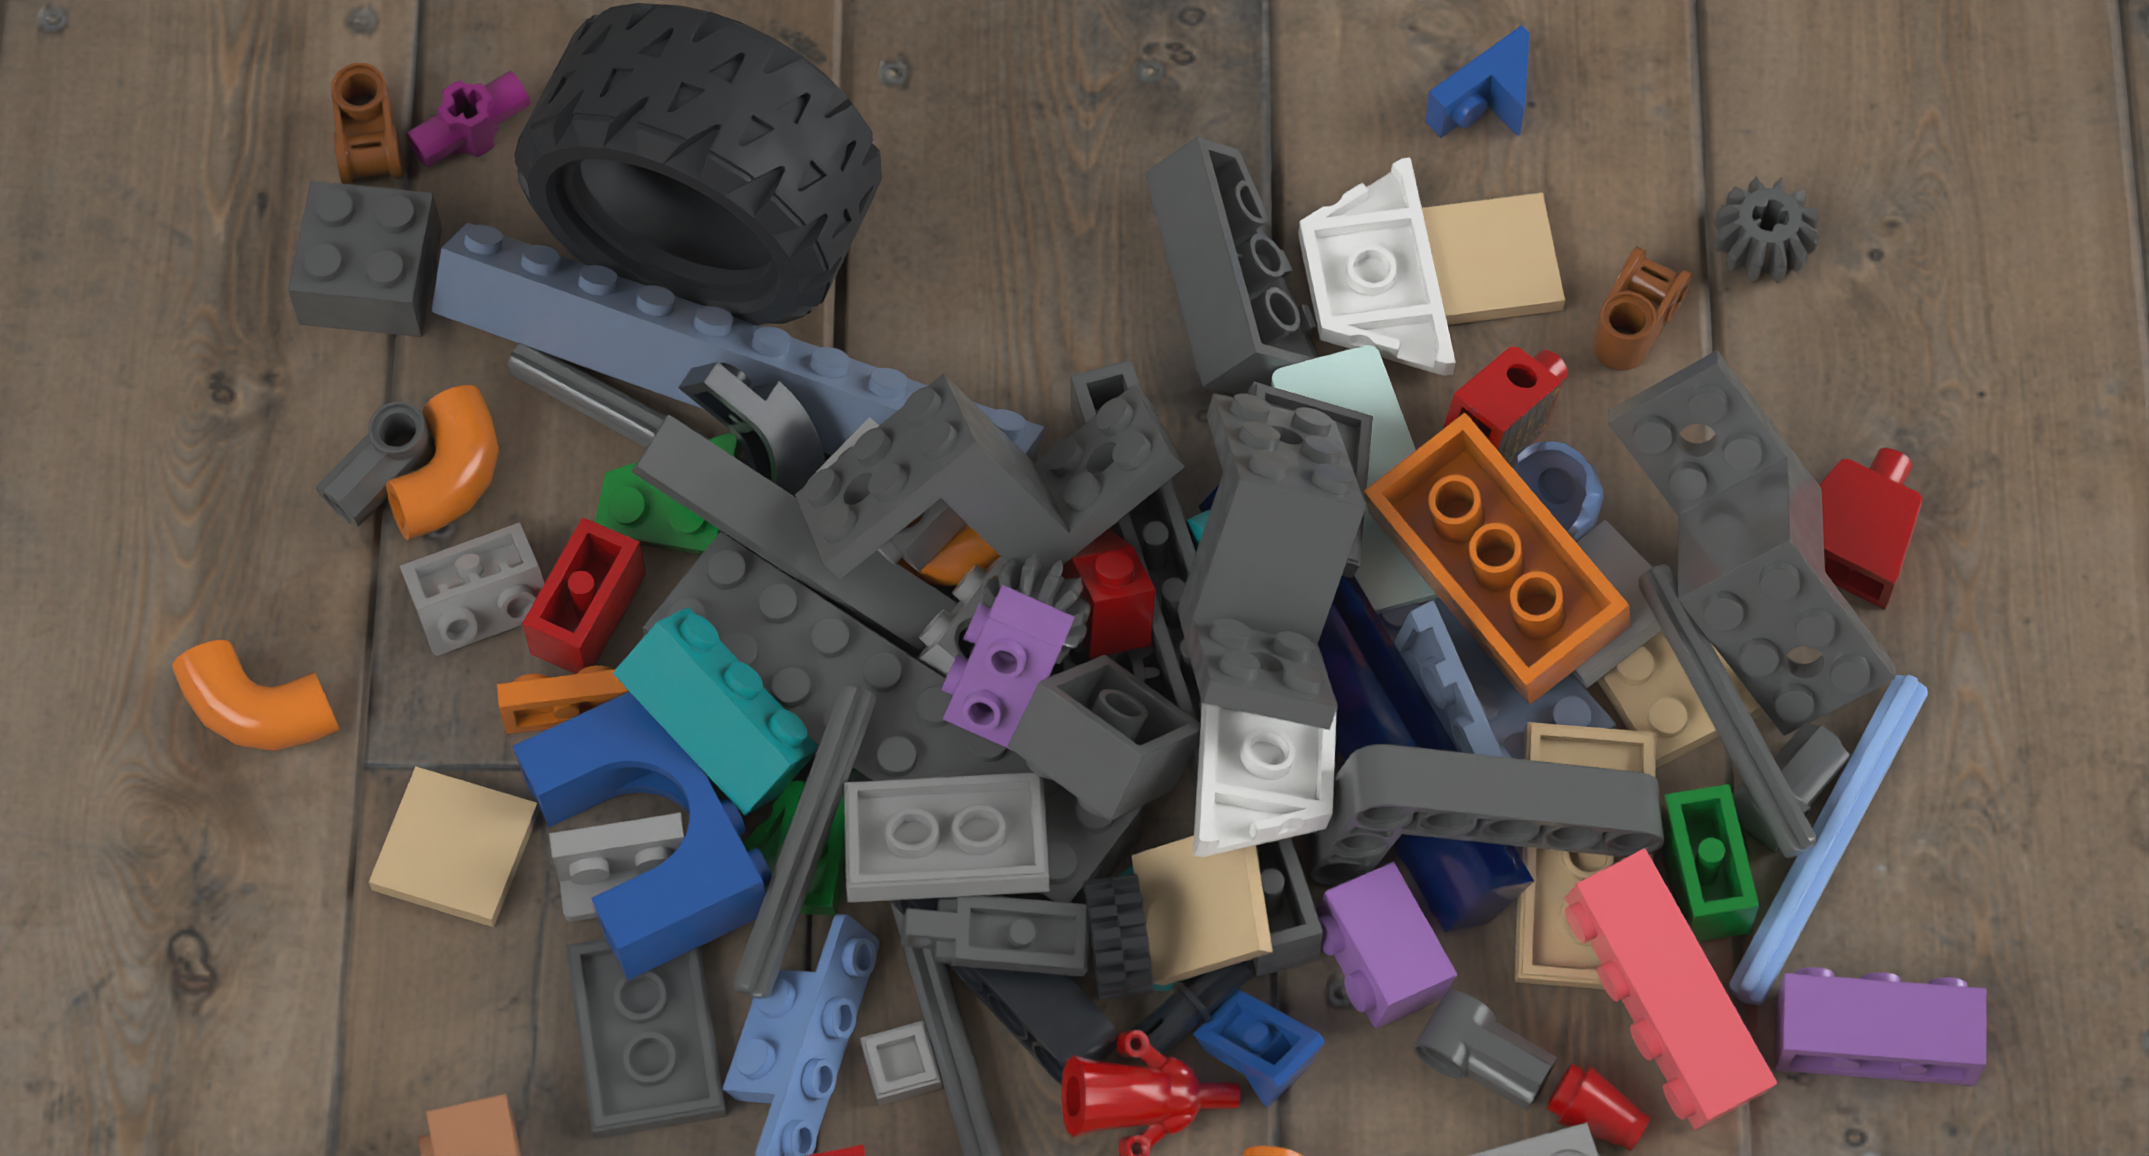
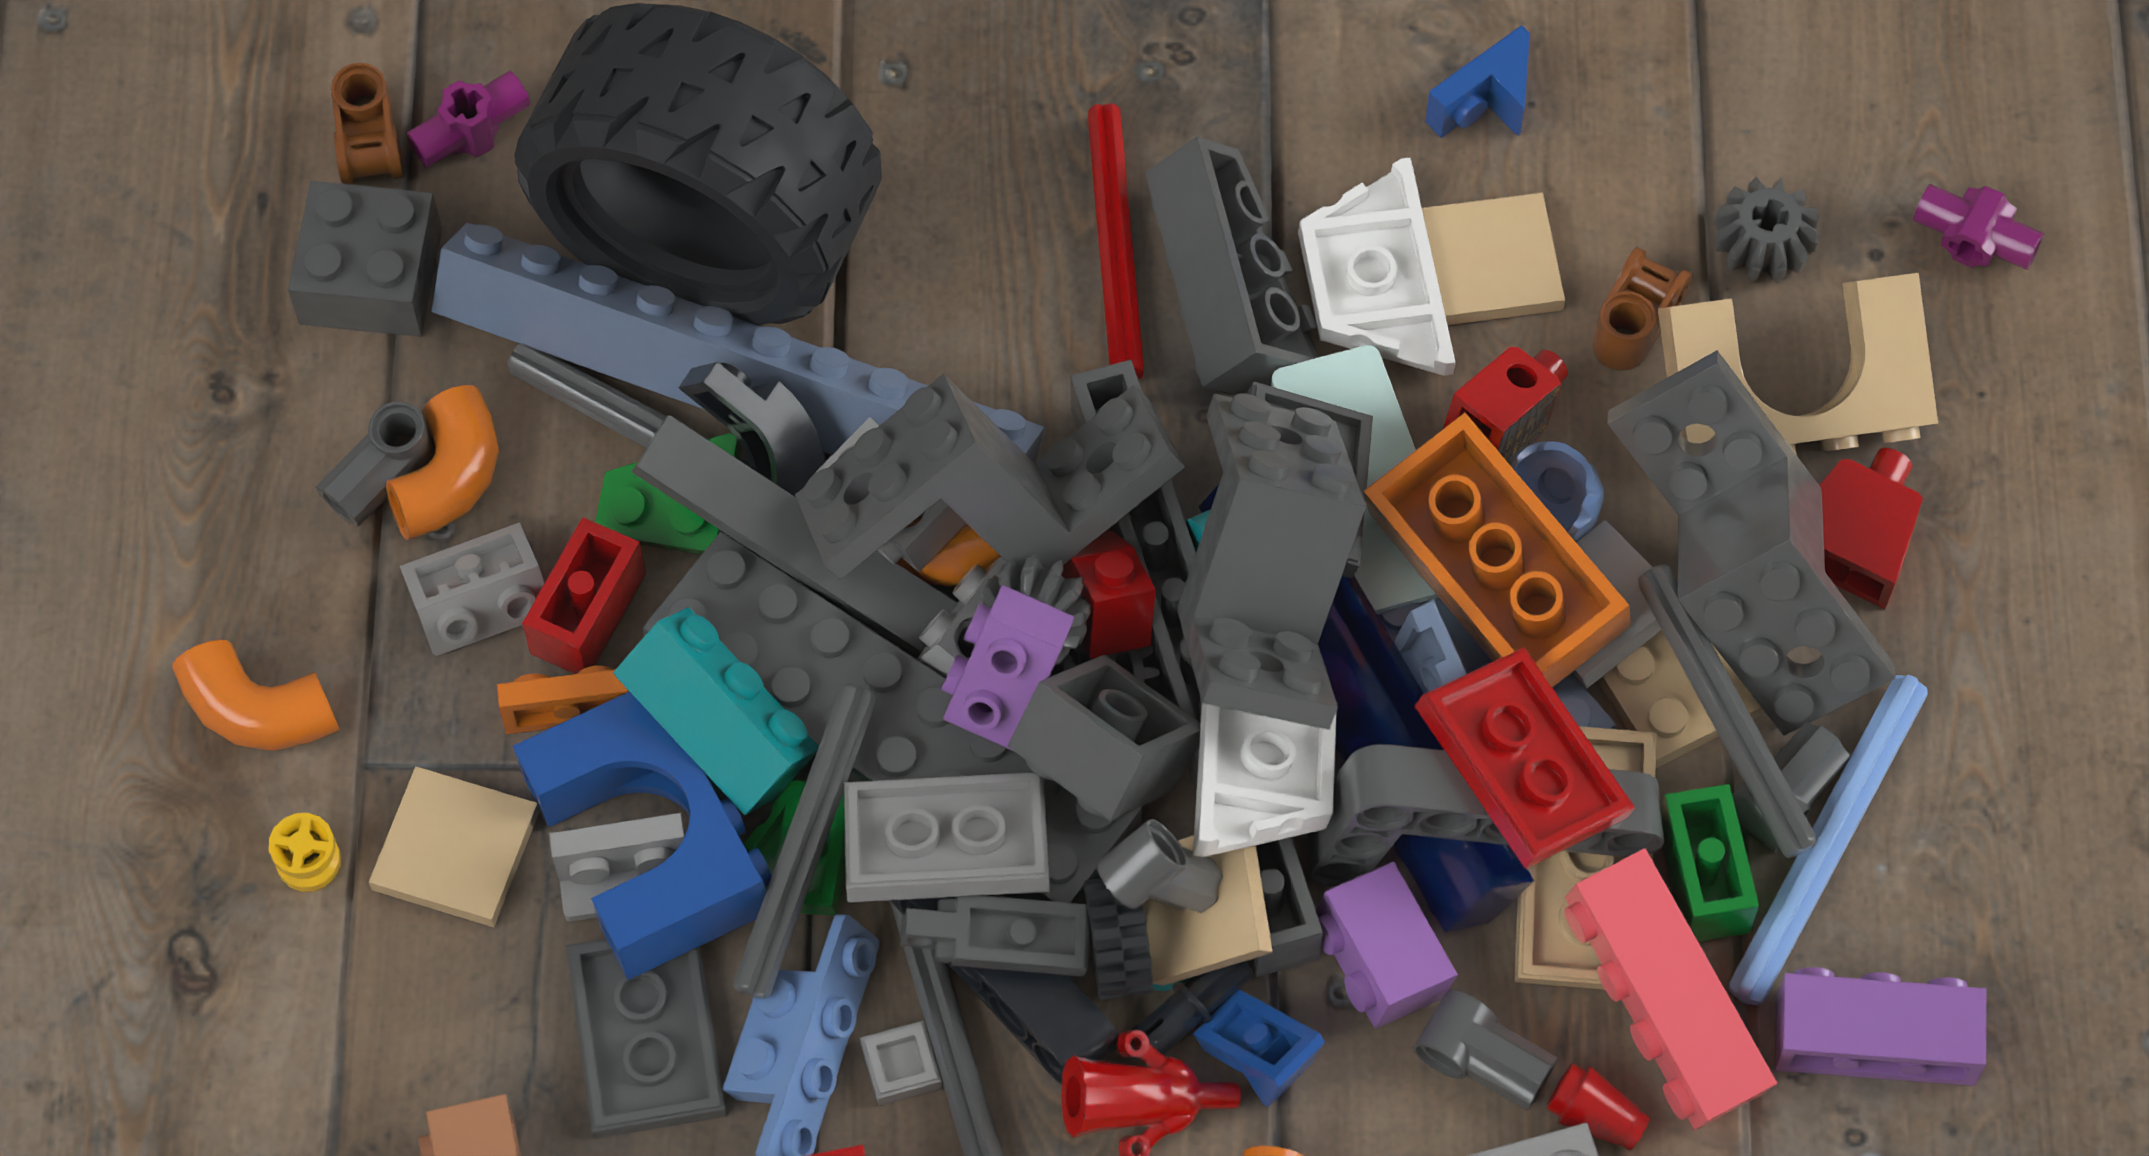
(301, 837): none -> yellow wheel
(1115, 236): none -> red axle
(1159, 868): none -> dark grey piece
(1524, 757): none -> red tile
(1887, 377): none -> tan arch
(1978, 226): none -> magenta axle

